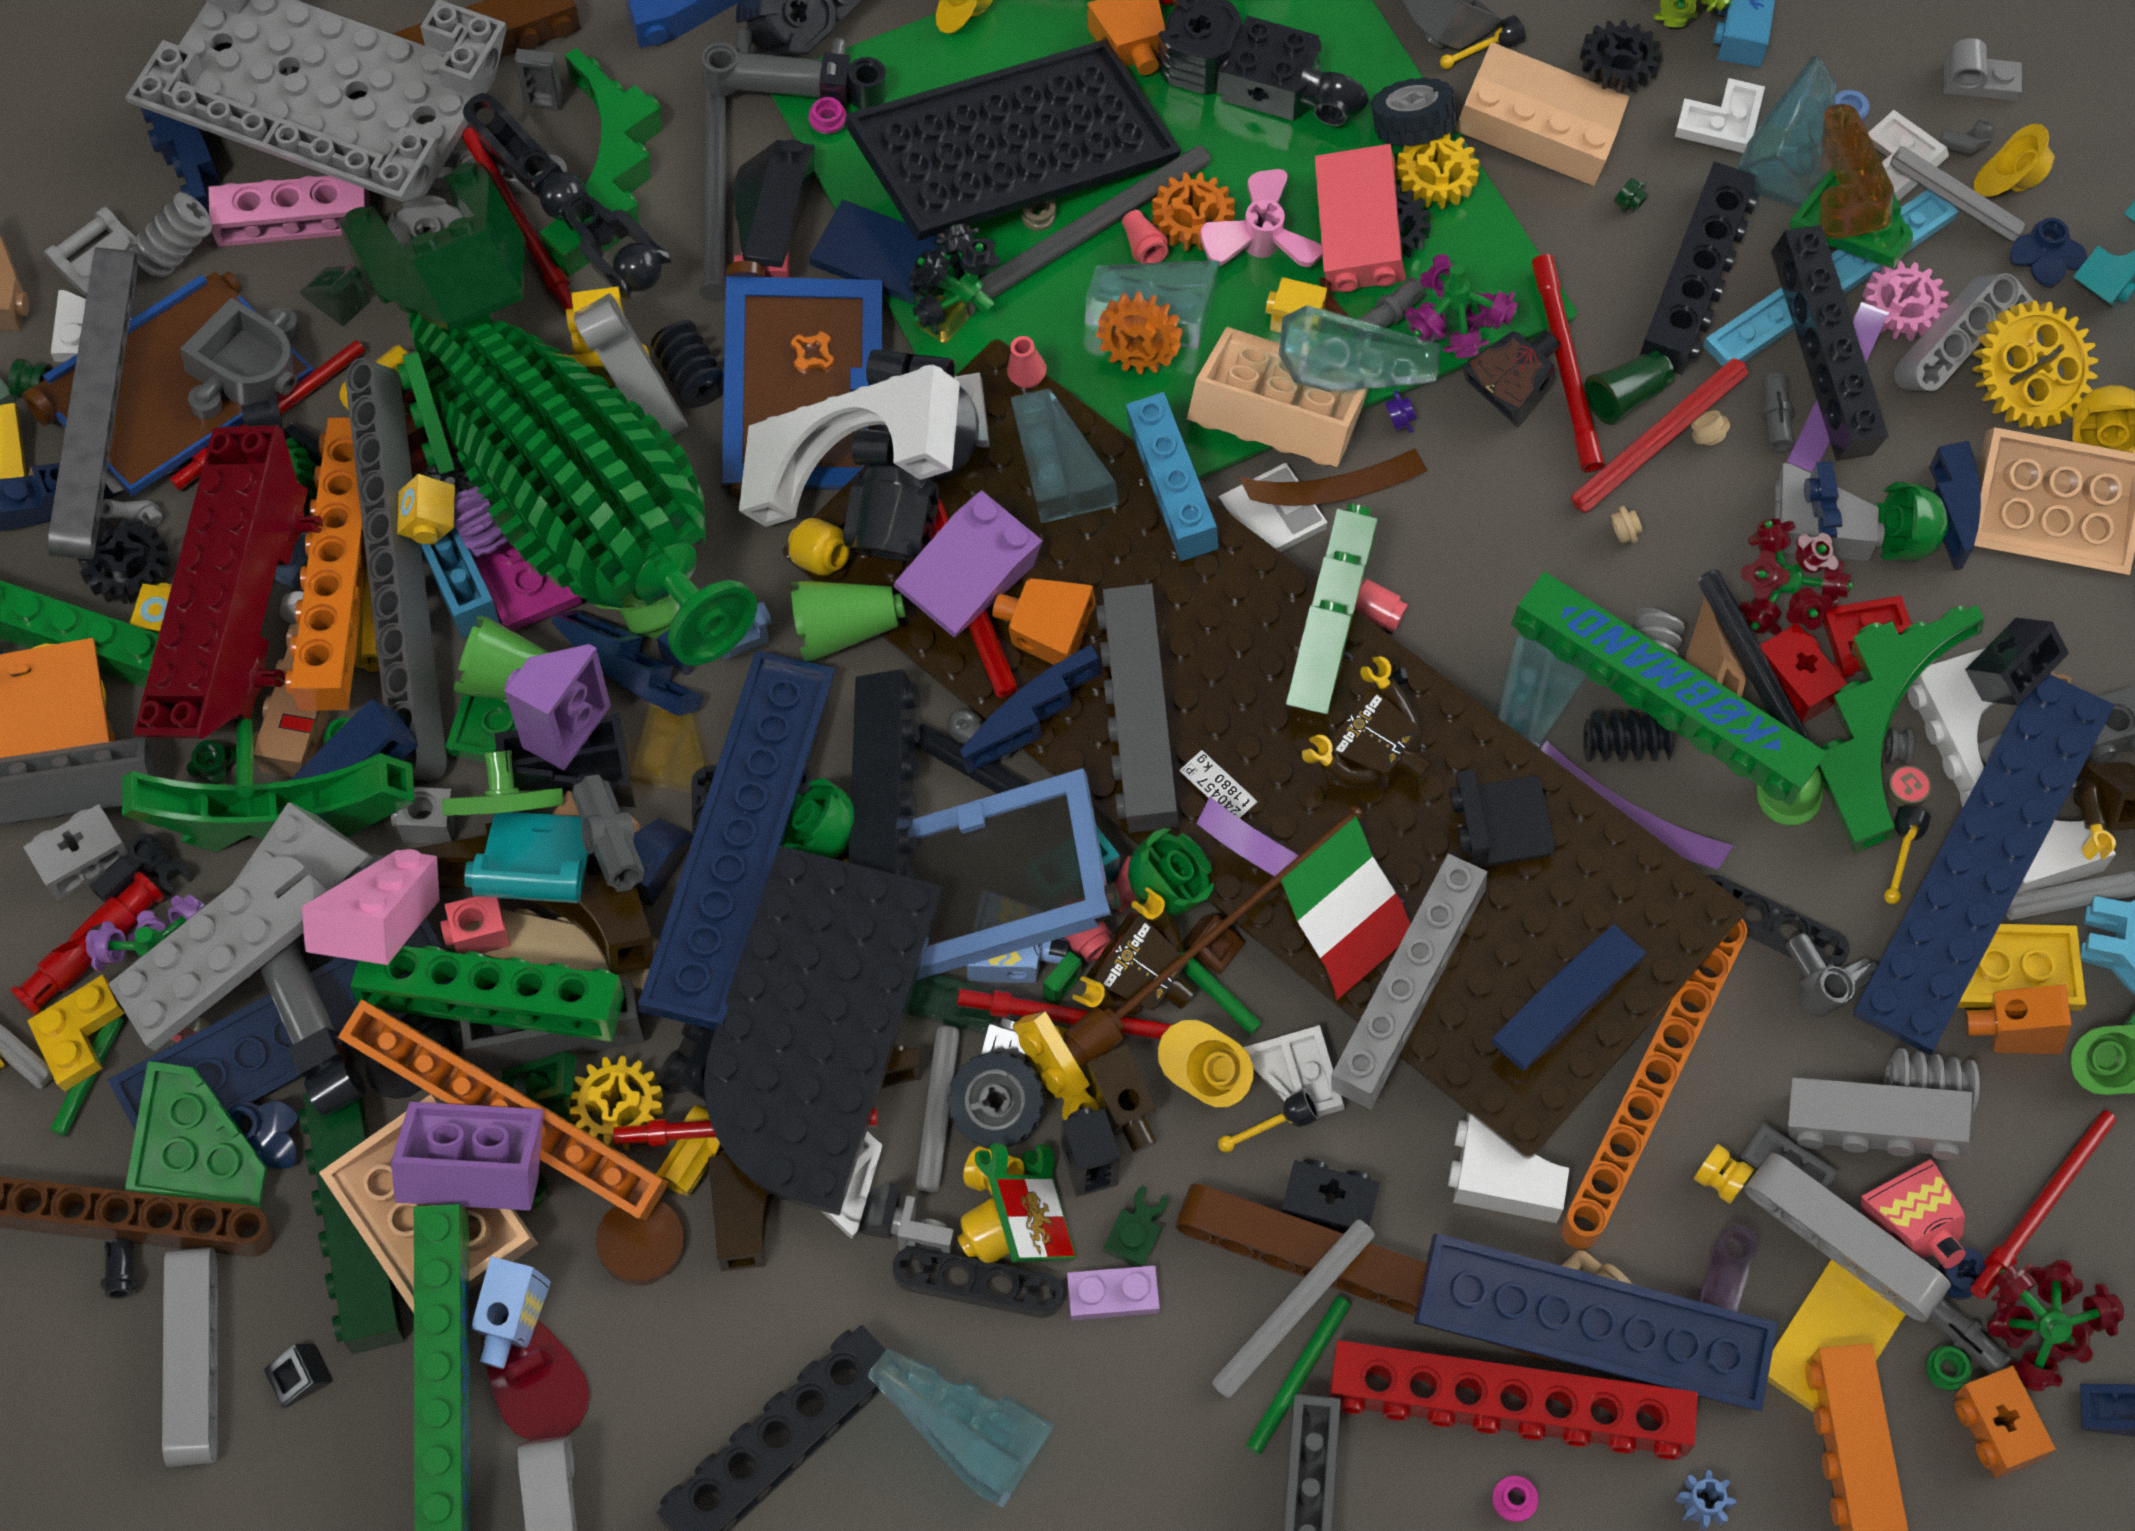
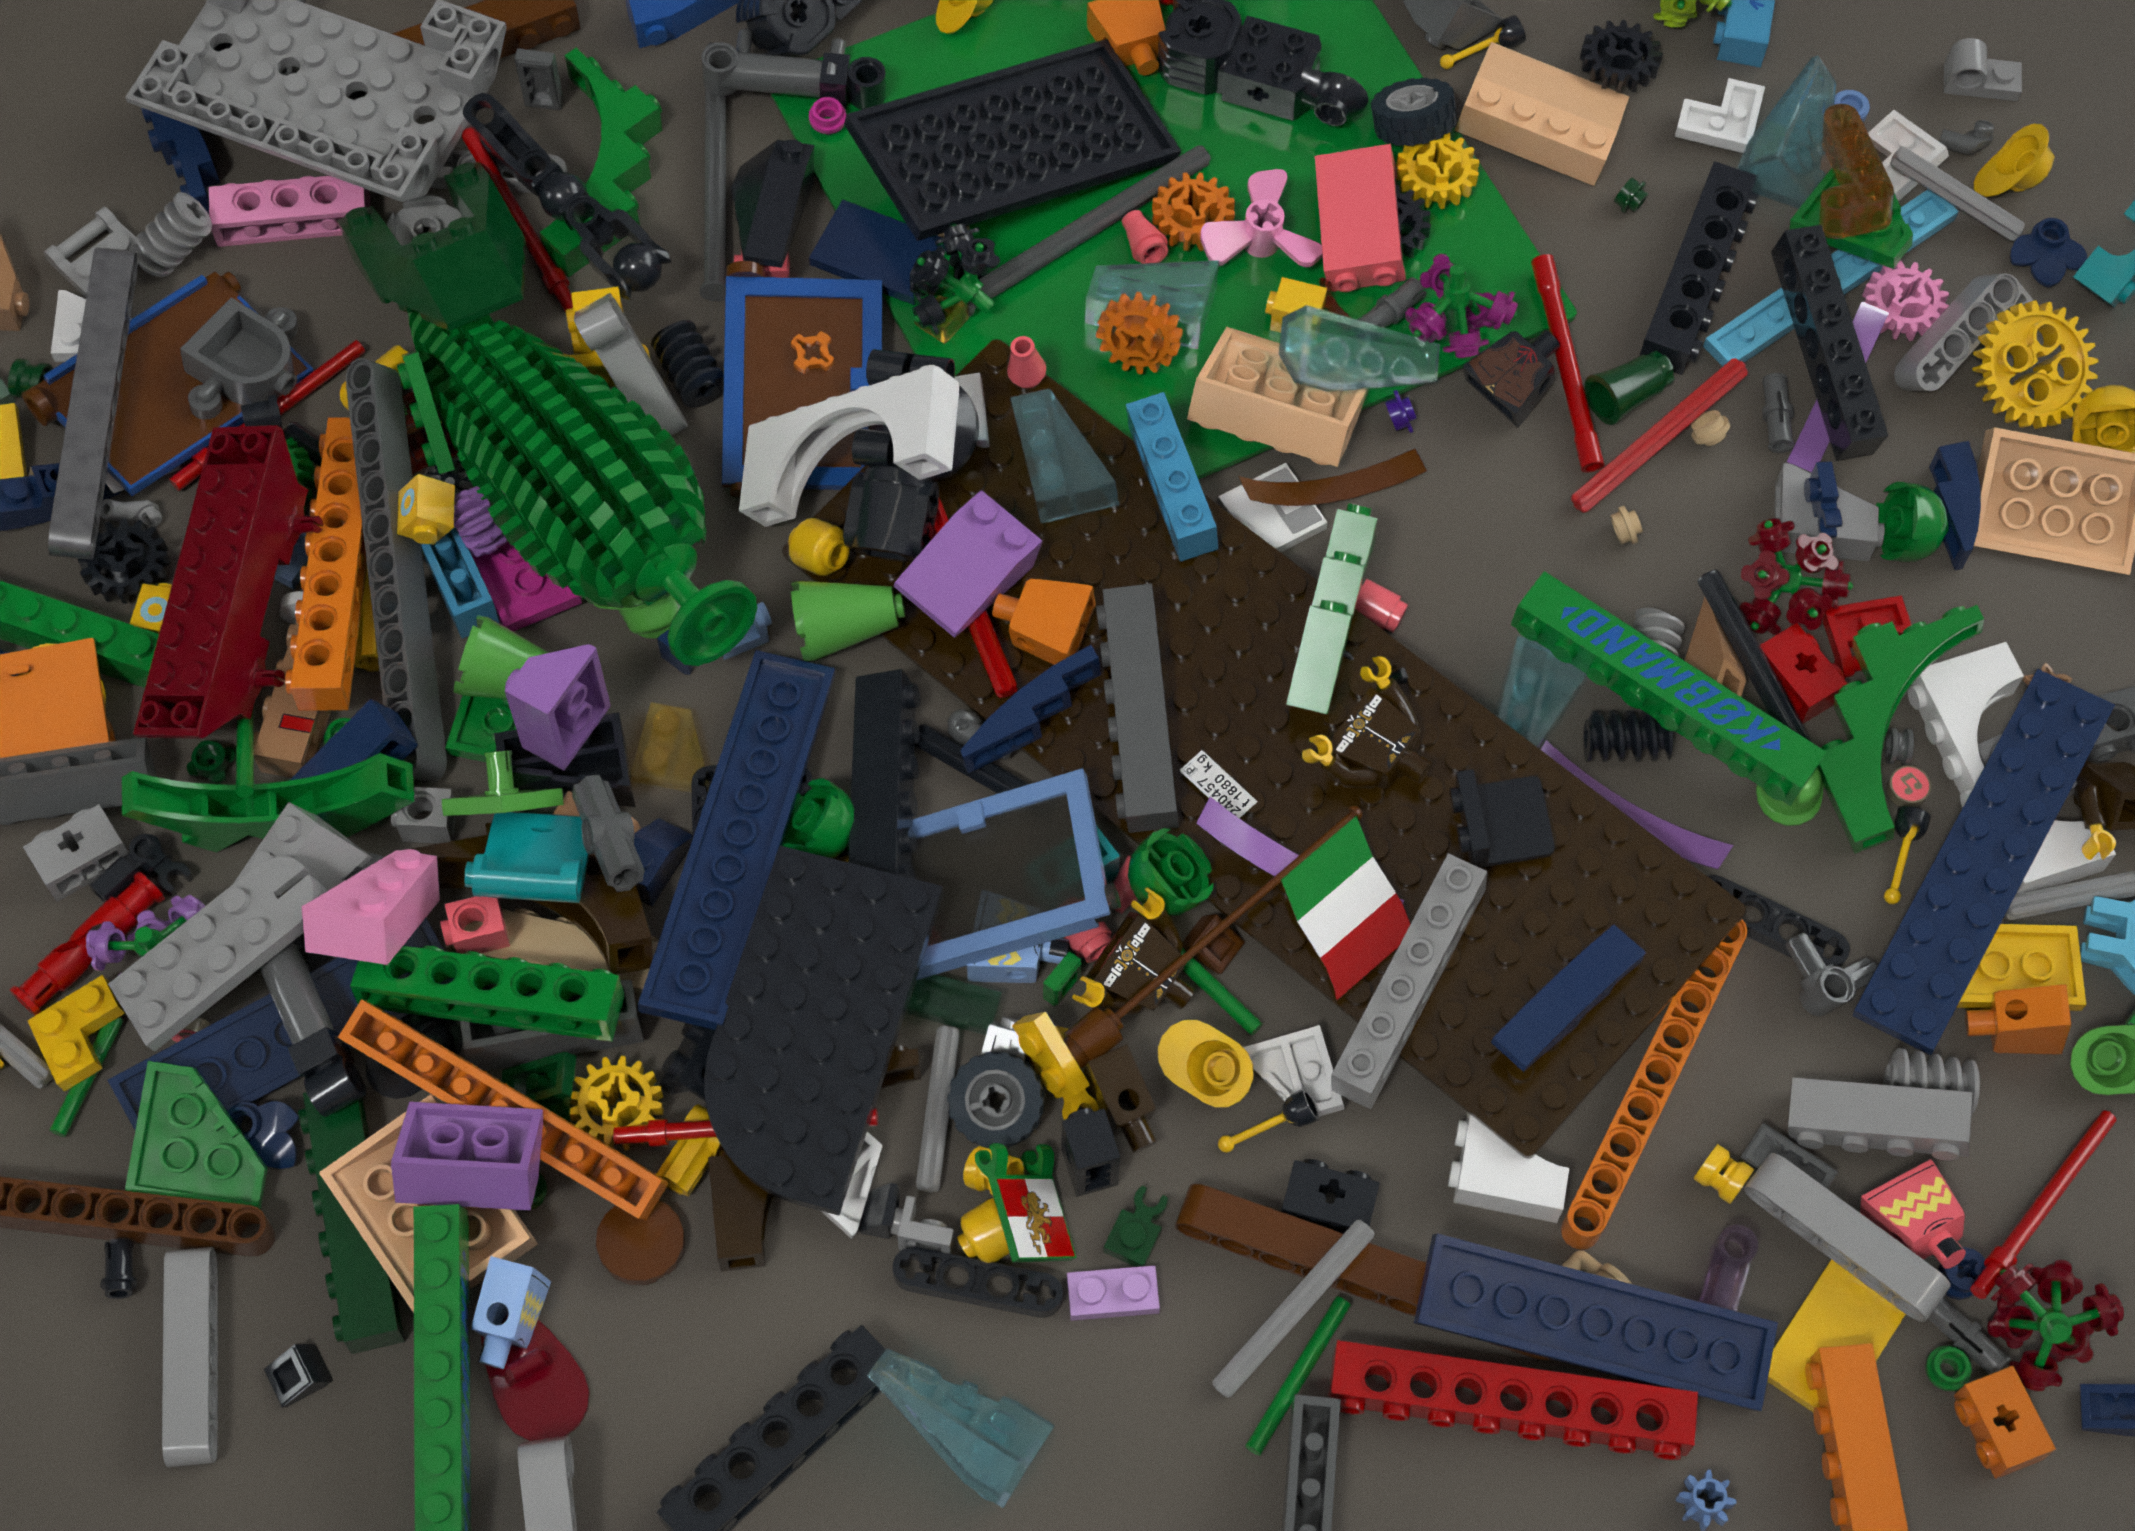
(338, 293): clear green slope -> none
(624, 663): dark blue slope -> none
(1002, 1004): red bar -> none
(1041, 221): dark tan bush -> none
(1505, 1508): dark pink plate -> none
(2017, 661): black brick -> none

